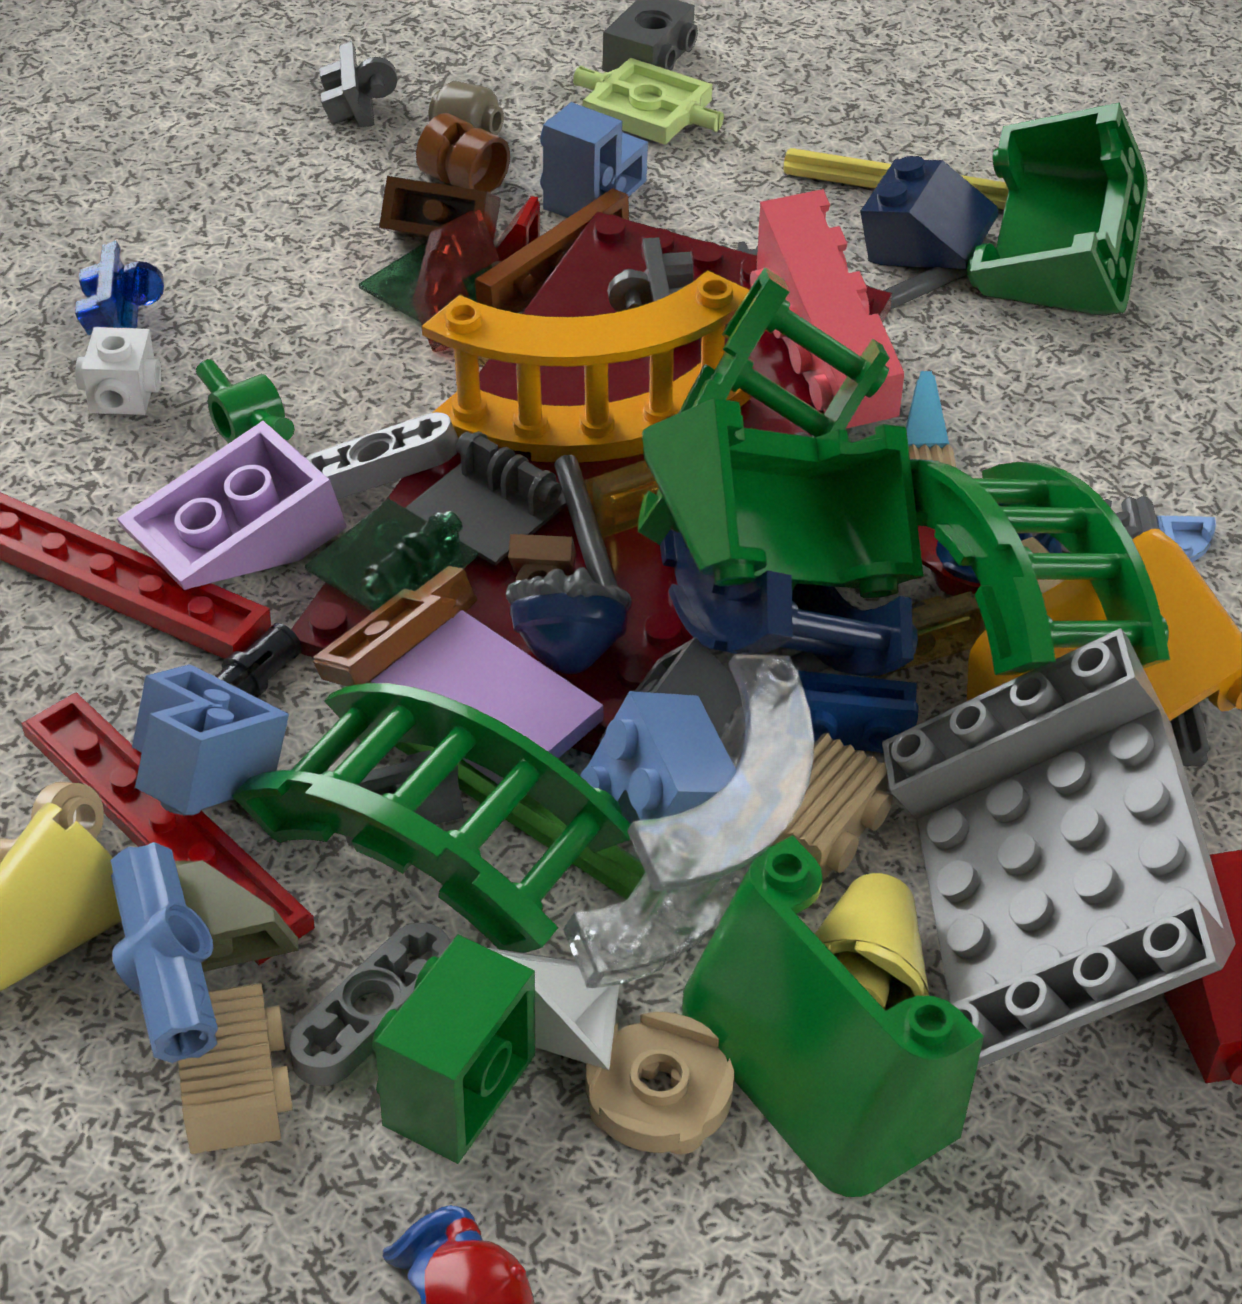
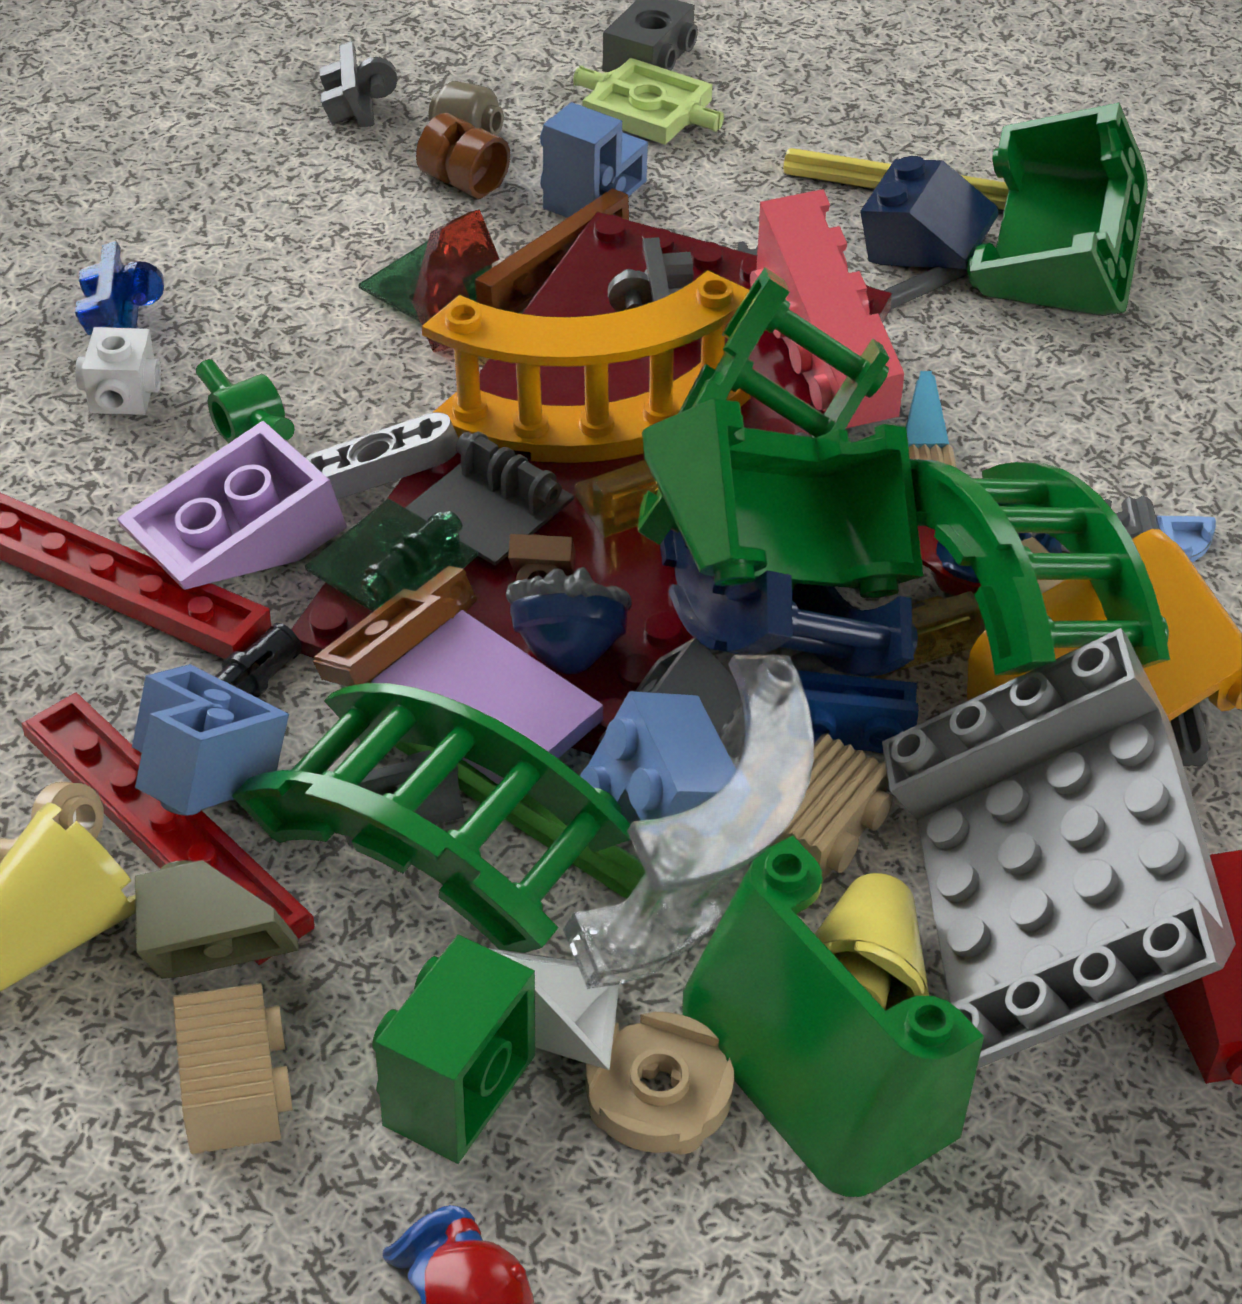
(163, 953): medium blue piece -> none
(375, 975): light grey beam -> none
(422, 206): reddish brown brick -> none
(521, 230): red slope -> none
(584, 521): dark grey bar -> none

